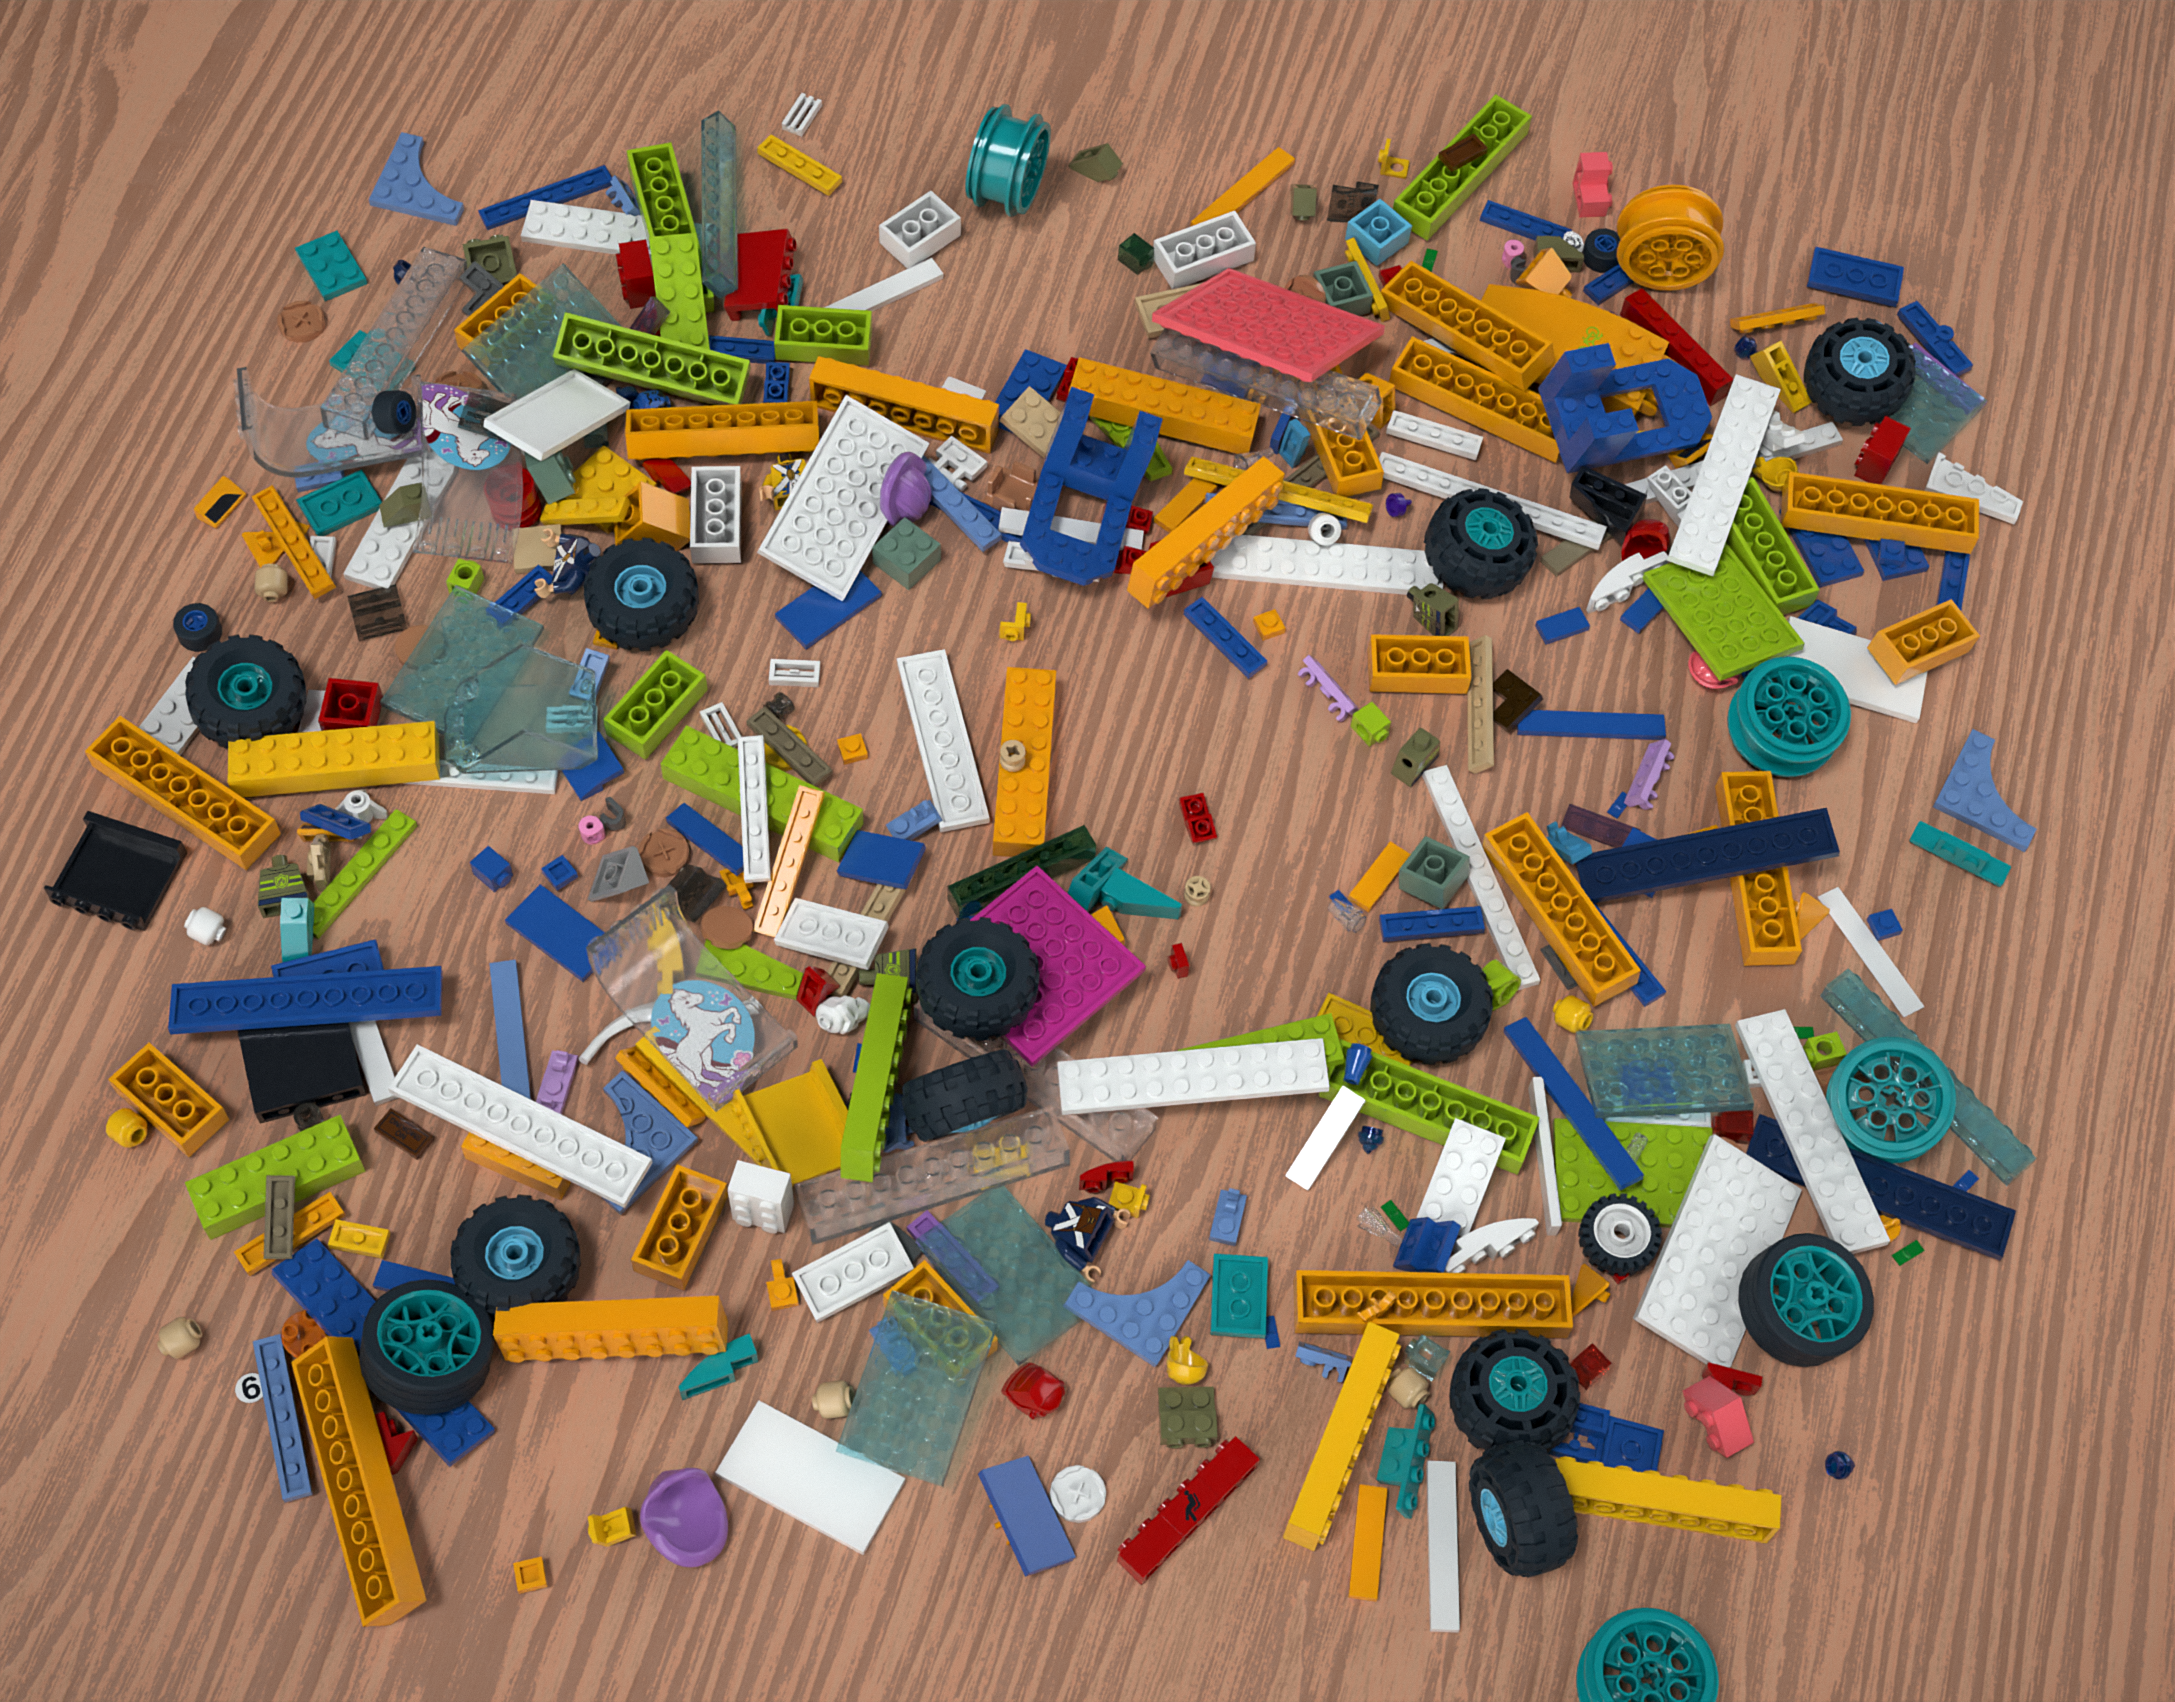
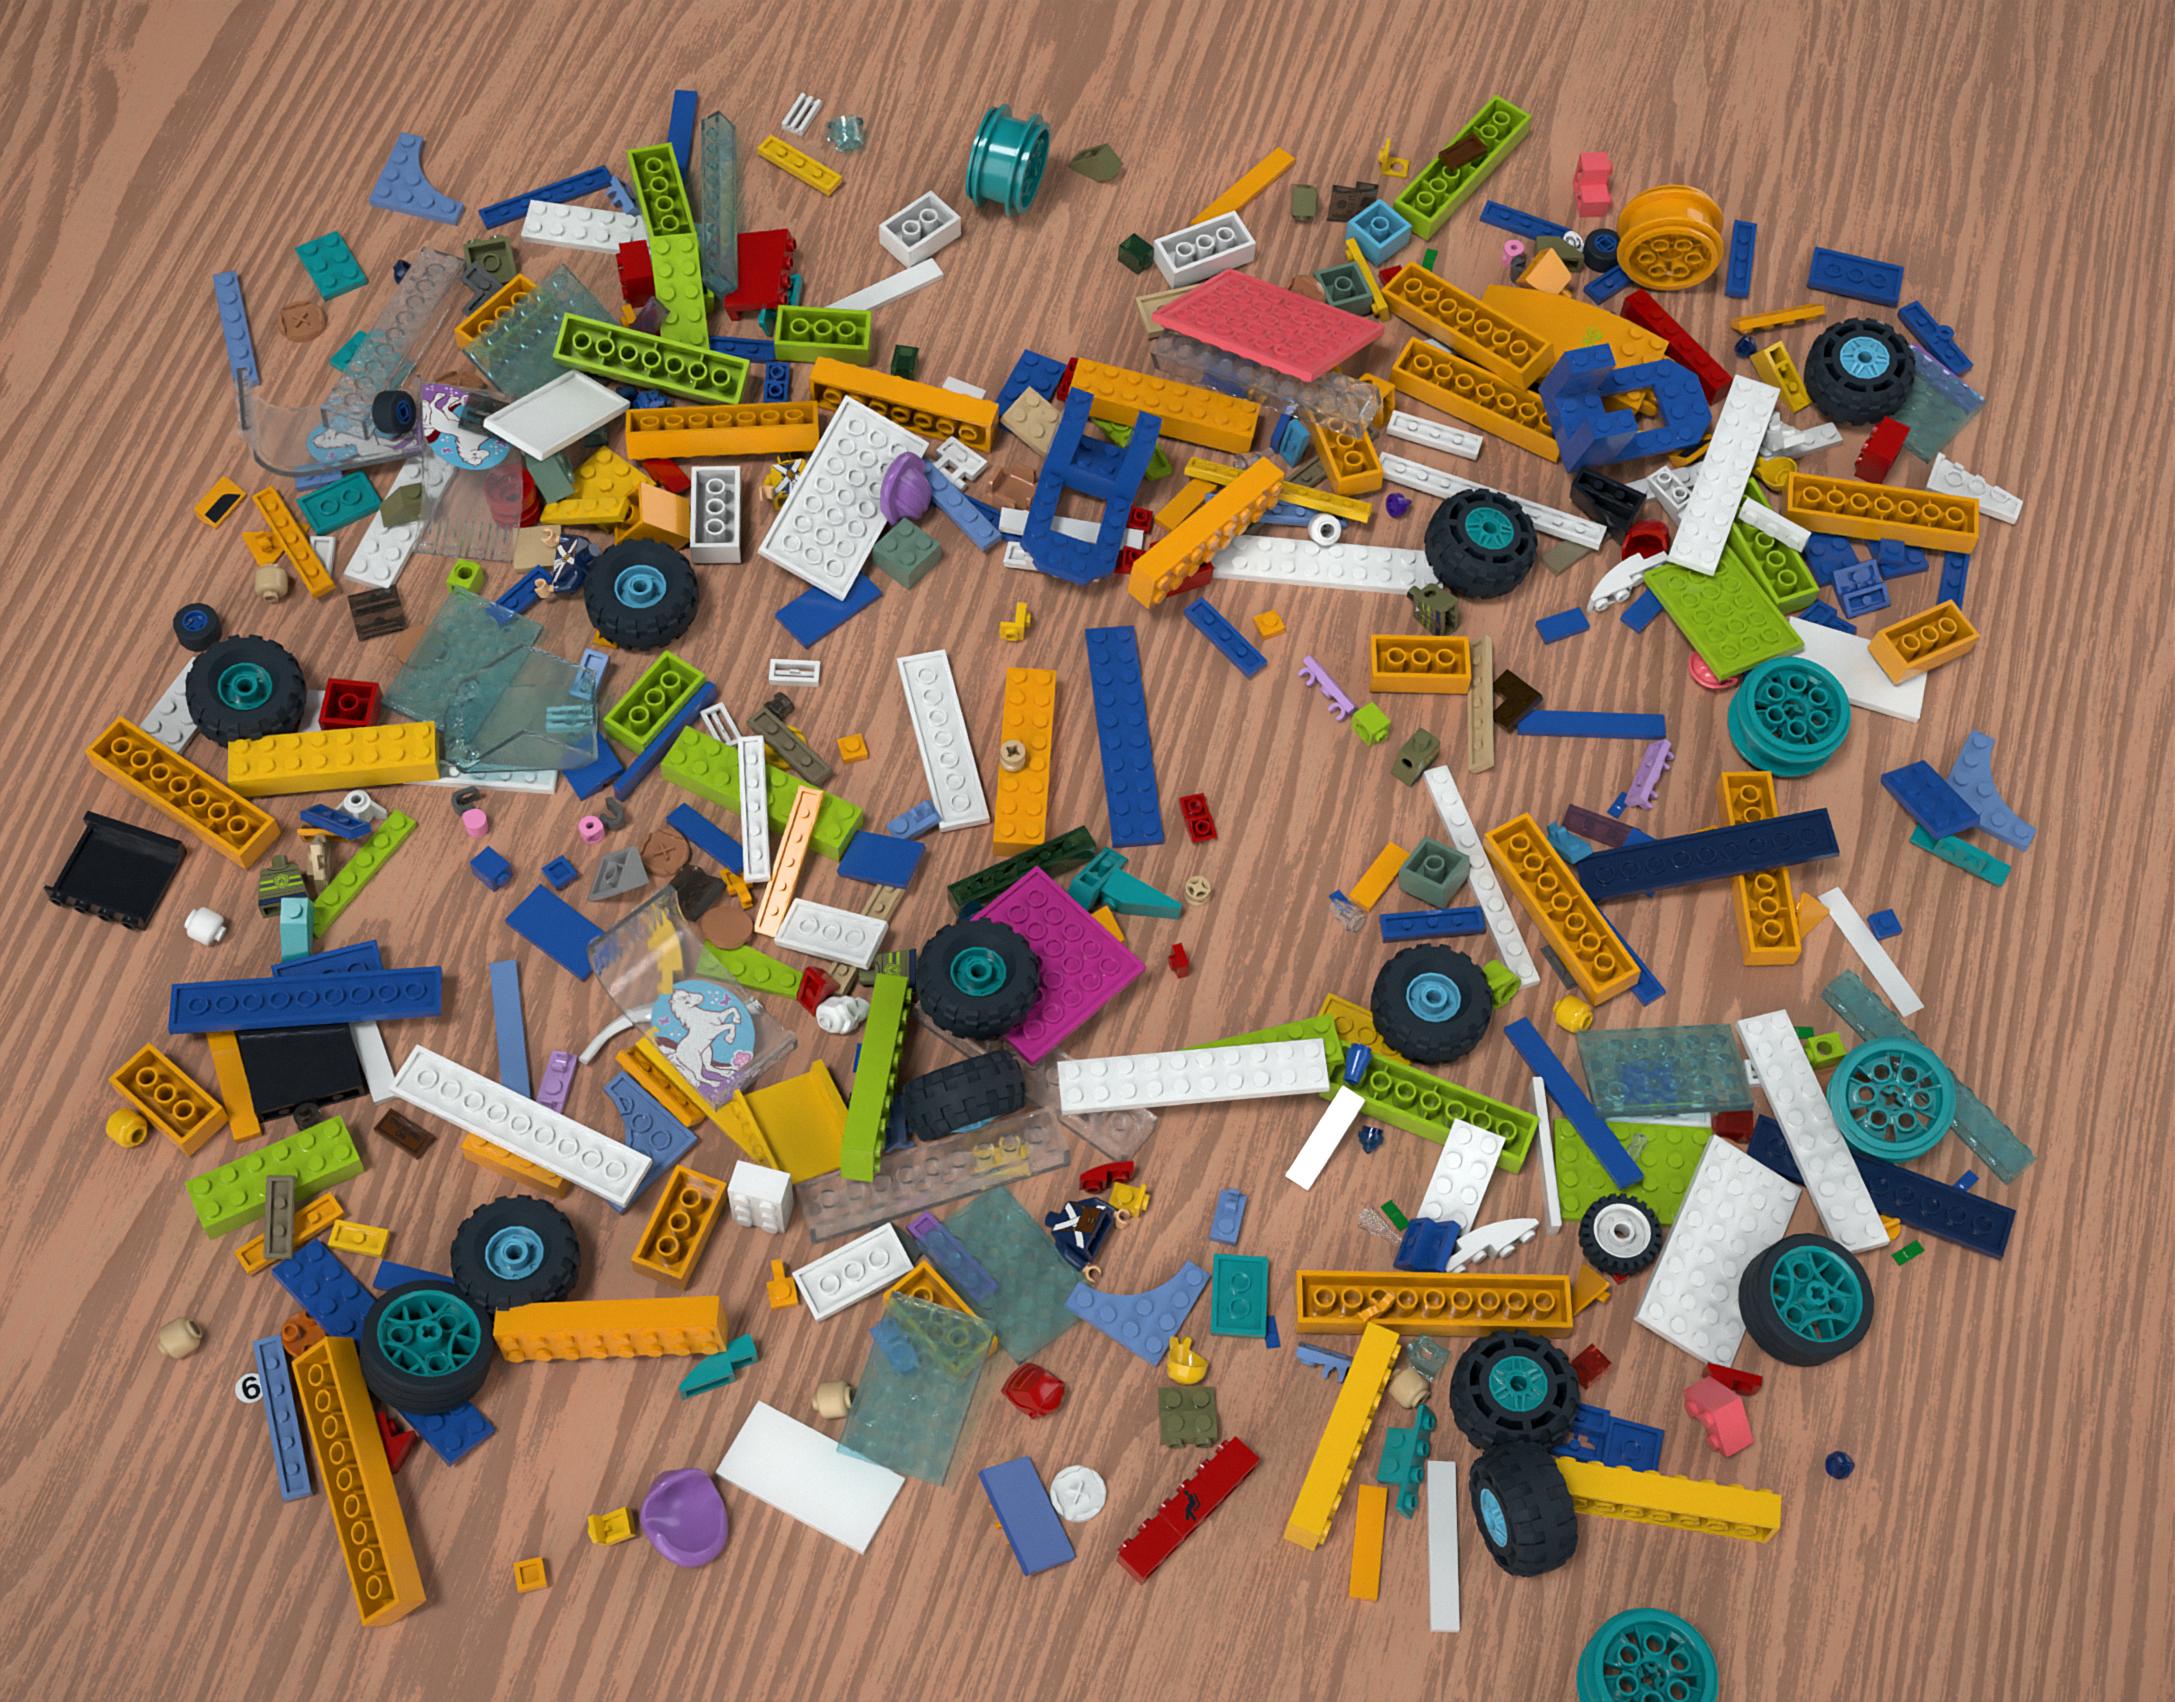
(234, 1085): none -> light orange tile
(235, 324): none -> medium blue plate
(474, 819): none -> leg
(628, 316): none -> light orange plate
(664, 741): none -> blue tile
(682, 127): none -> blue tile
(845, 132): none -> clear light blue piece
(905, 362): none -> clear green brick
(1123, 737): none -> blue plate
(1740, 259): none -> blue plate
(1774, 525): none -> white plate
(1859, 588): none -> blue slope
(1930, 799): none -> blue plate

